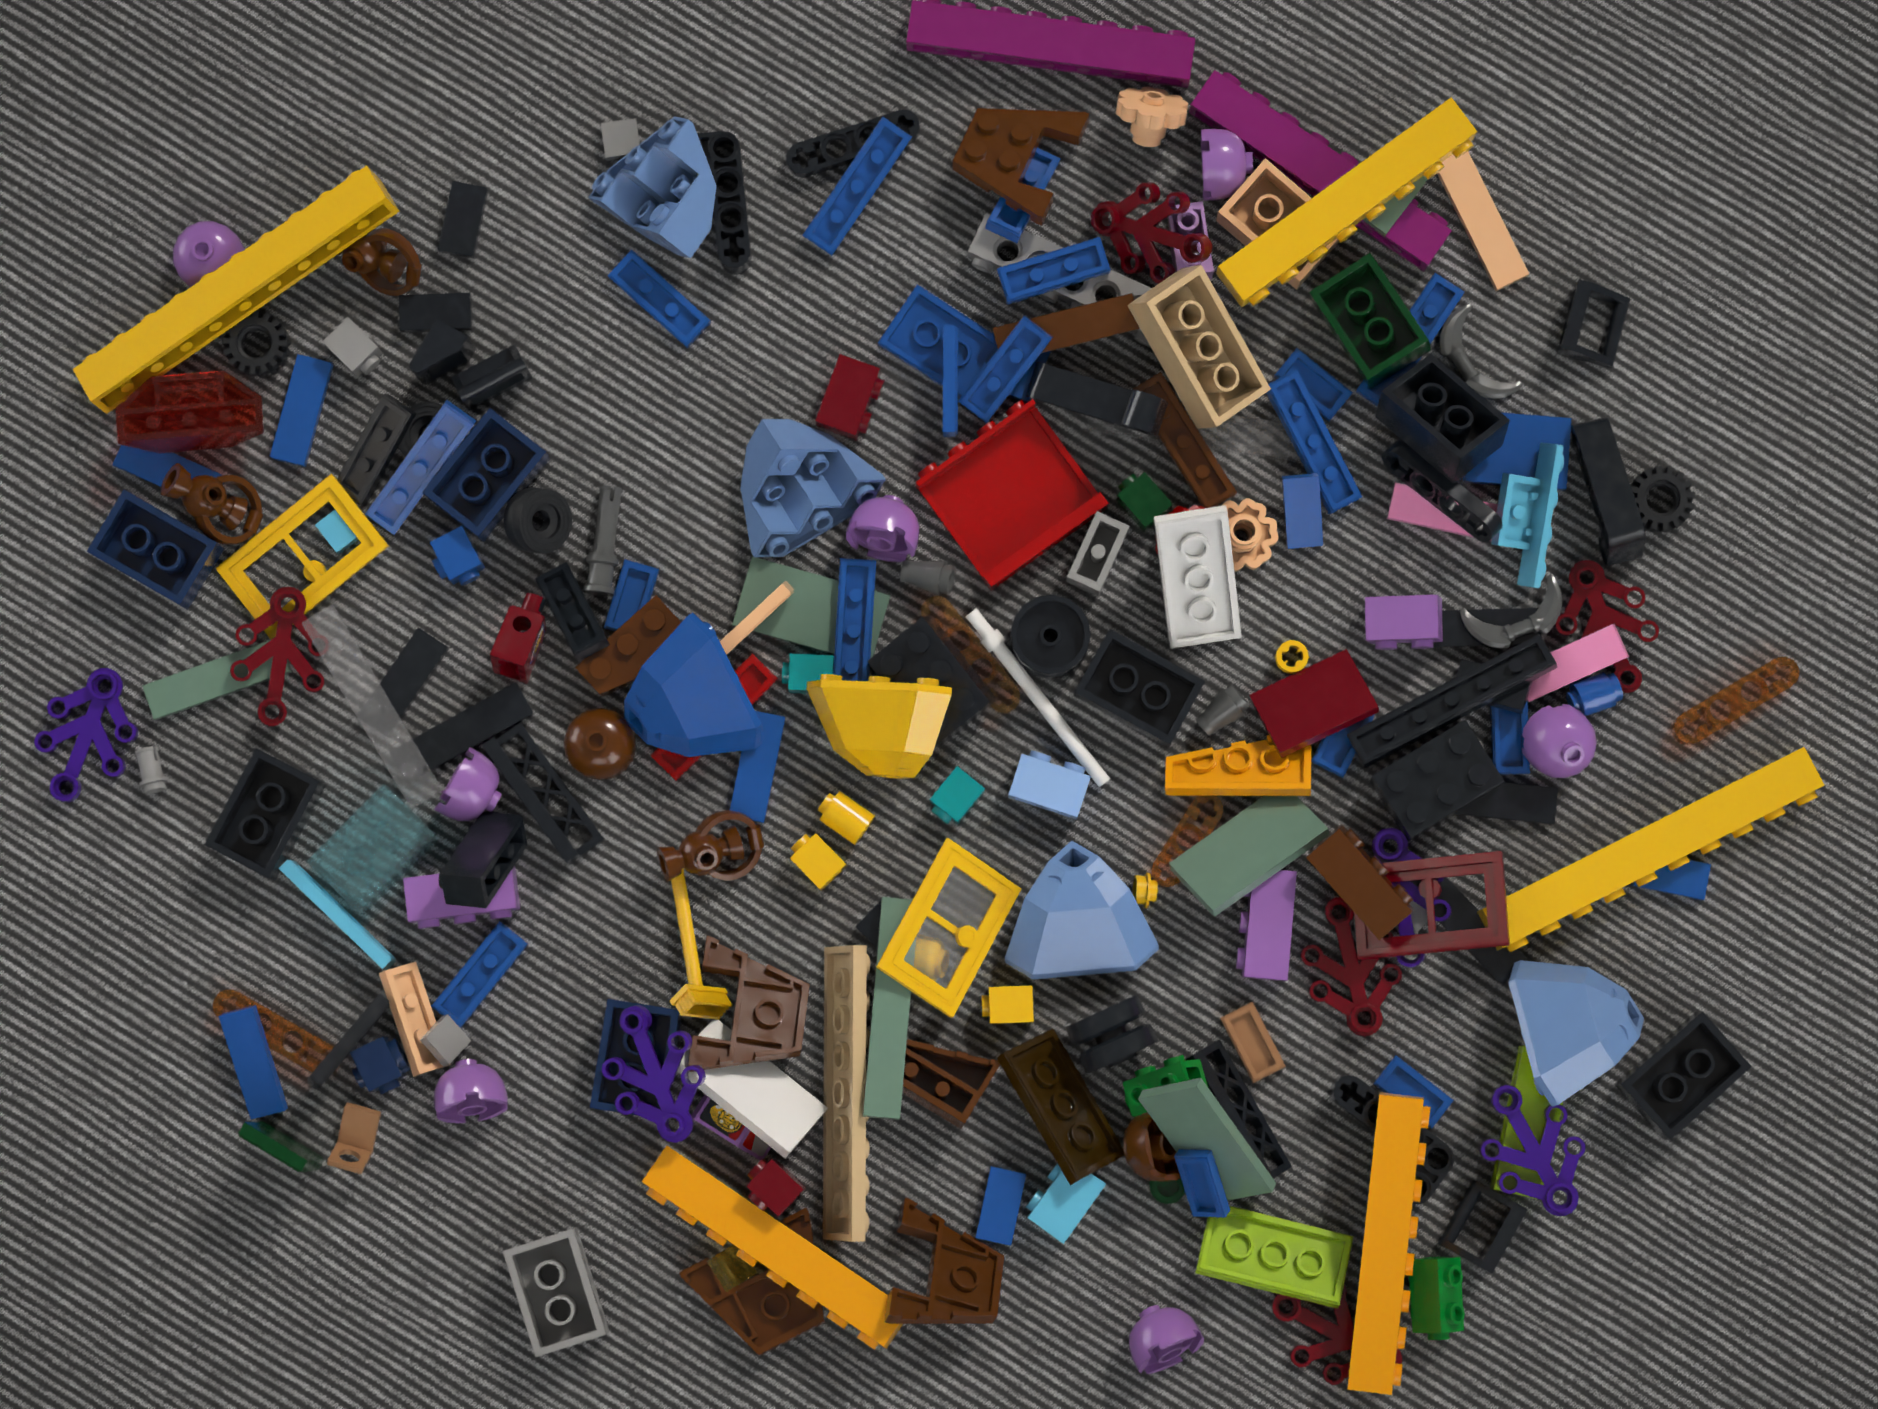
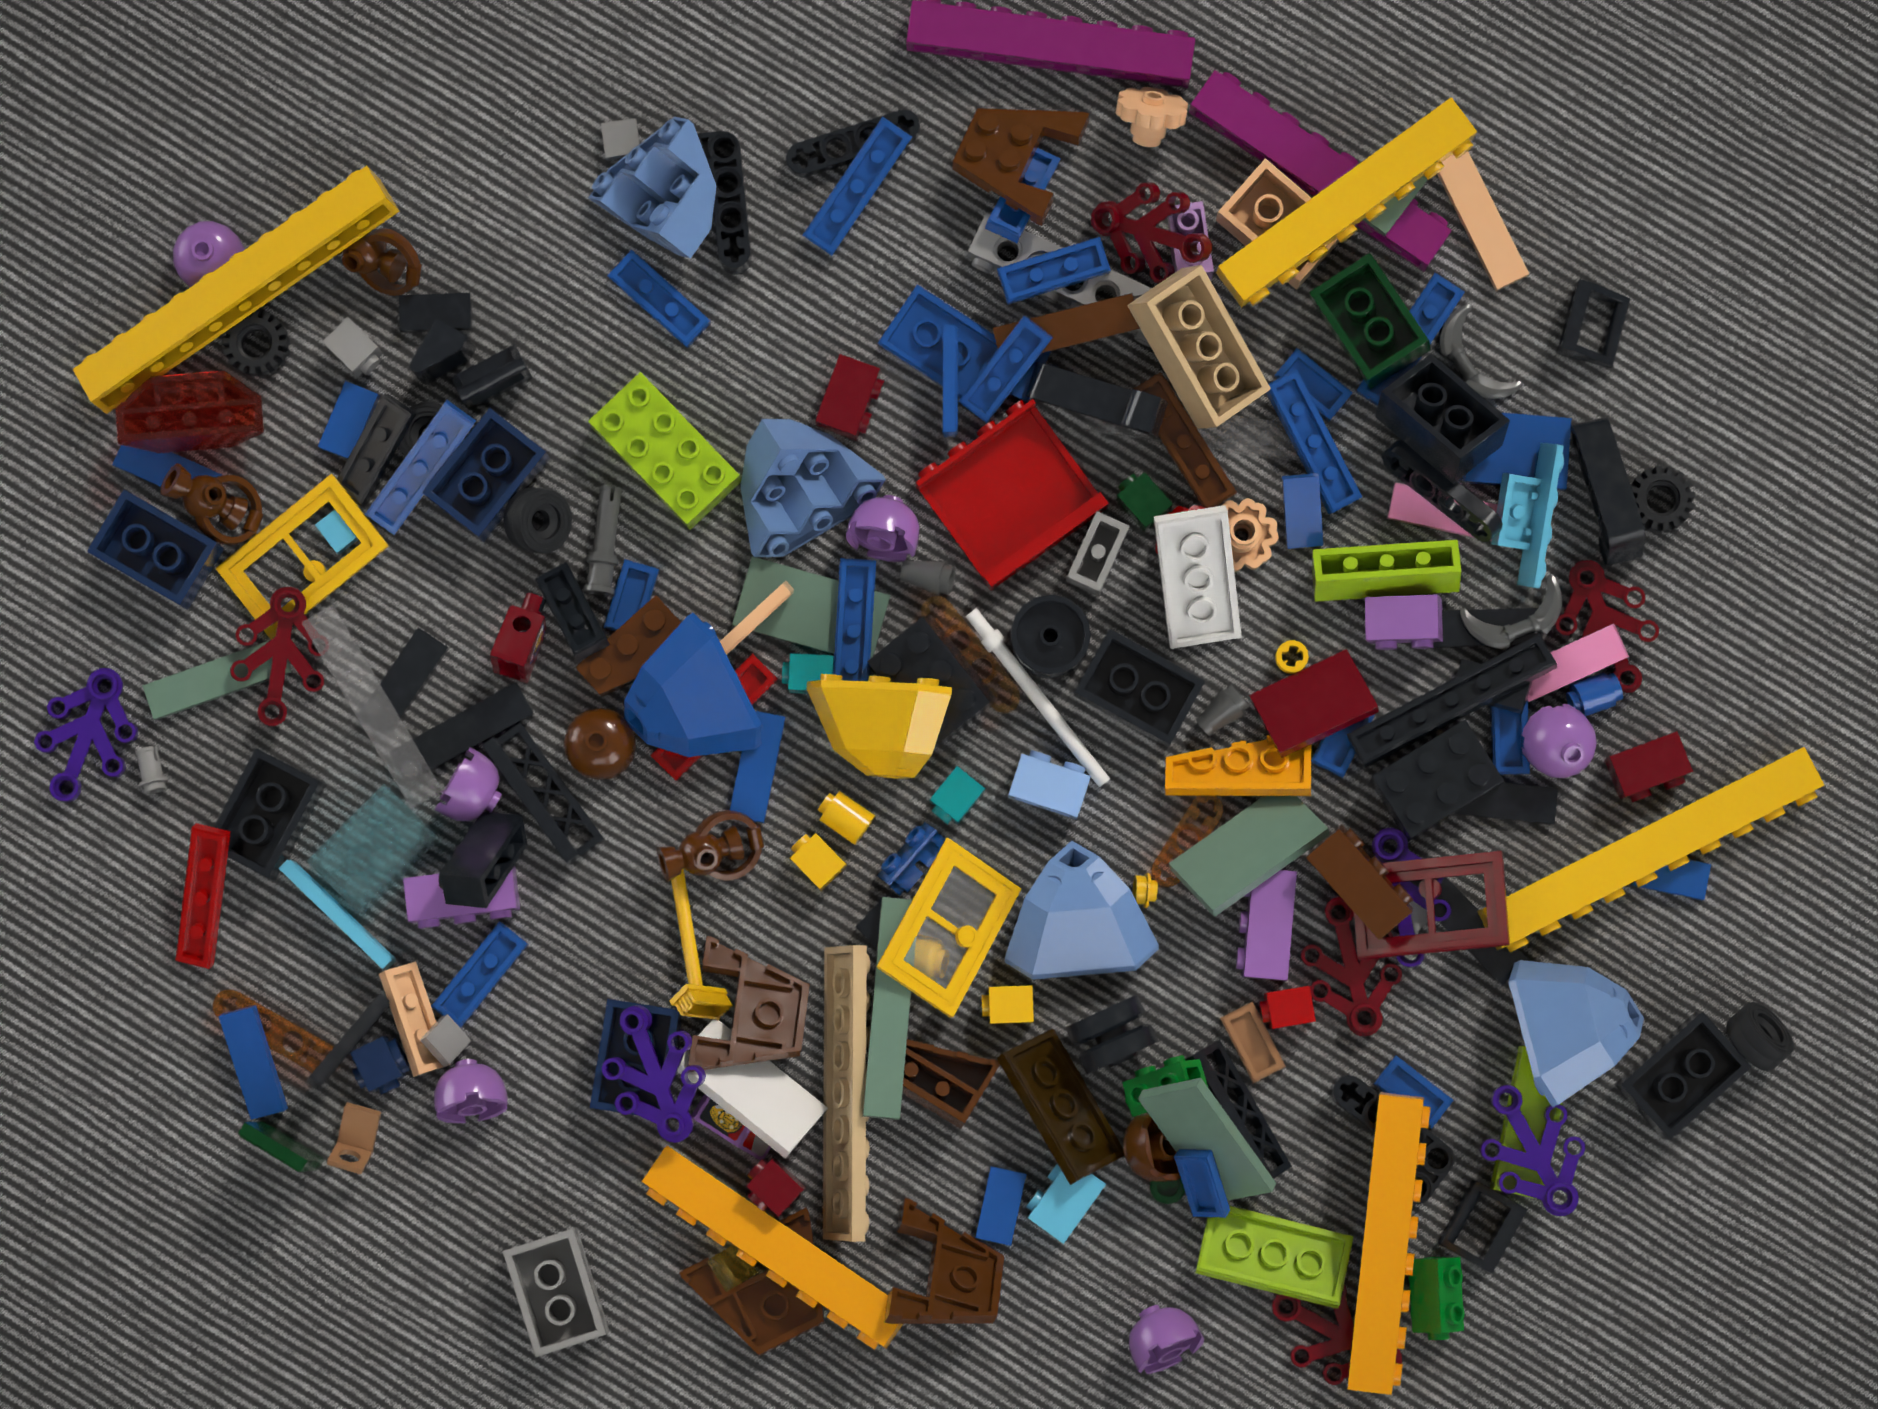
(202, 895): none -> red tile
(301, 410): blue tile -> none
(348, 419): none -> blue tile
(457, 557): blue brick -> none
(463, 219): black tile -> none
(665, 450): none -> lime brick
(900, 869): none -> blue hinge
(1223, 163): medium lavender cylinder -> none
(1287, 1007): none -> red brick
(1386, 570): none -> lime brick
(1649, 766): none -> dark red brick
(1733, 697): clear orange beam -> none
(1760, 1036): none -> black tyre

